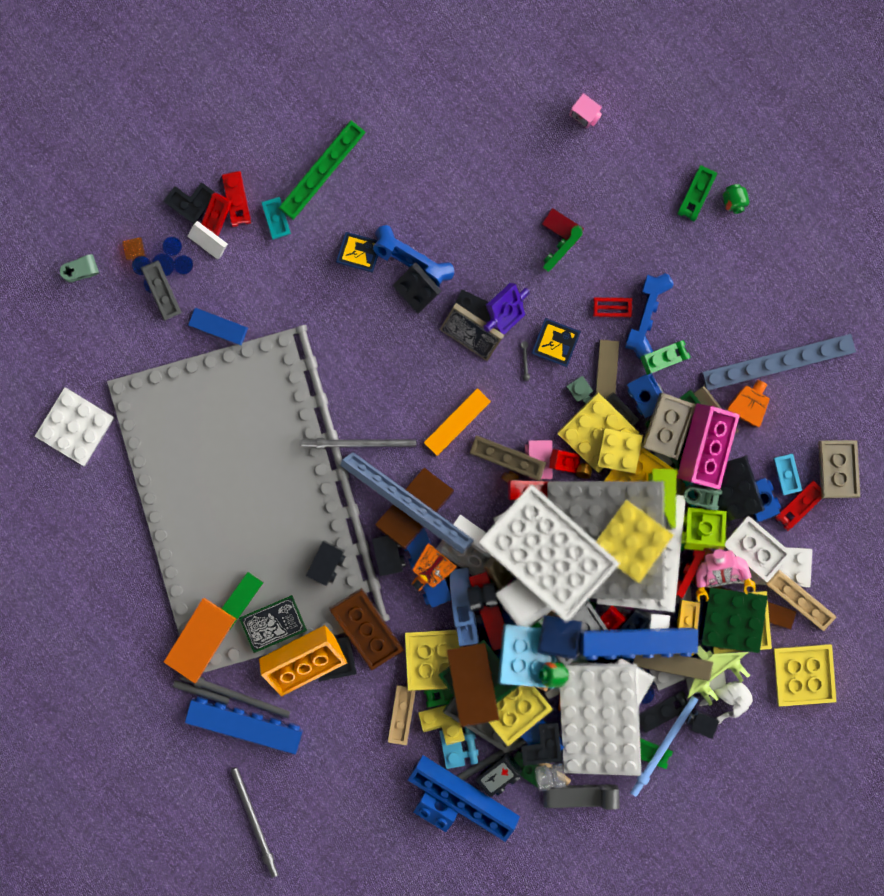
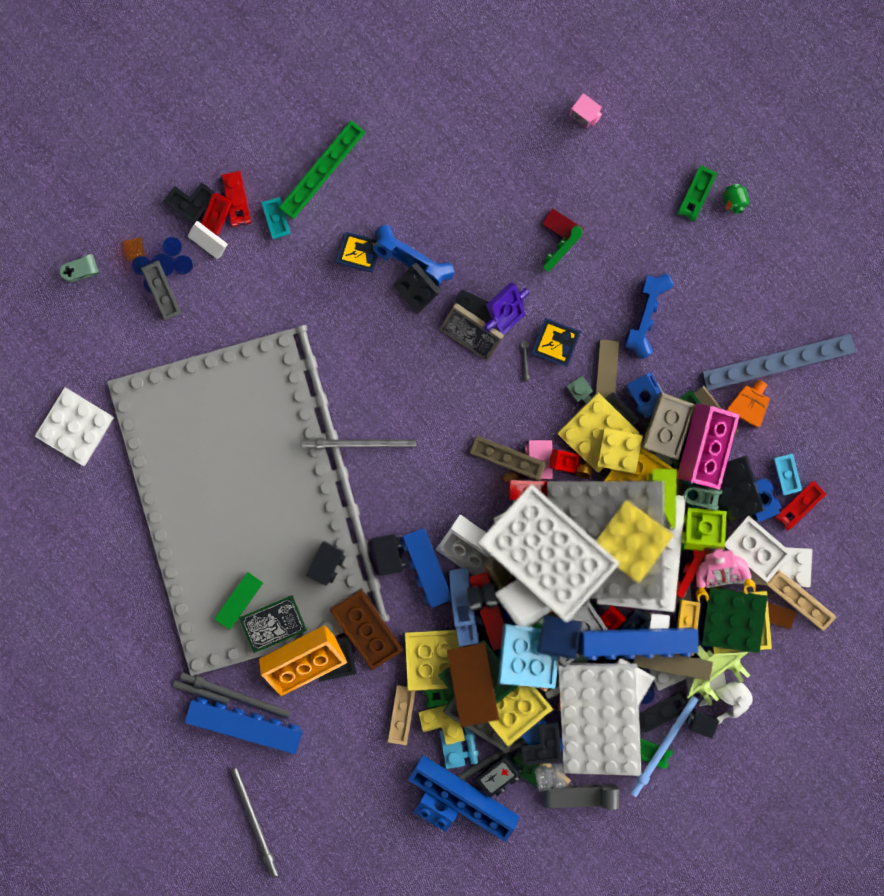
(199, 640): orange tile -> none
(218, 326): blue tile -> none
(404, 528): reddish brown tile -> none
(407, 502): sand blue plate -> none
(431, 568): orange torso -> none
(457, 421): light orange tile -> none
(553, 675): green head -> none
(609, 307): red tile -> none
(664, 357): plate -> none
(804, 675): light yellow plate -> none
(839, 469): dark tan tile -> none

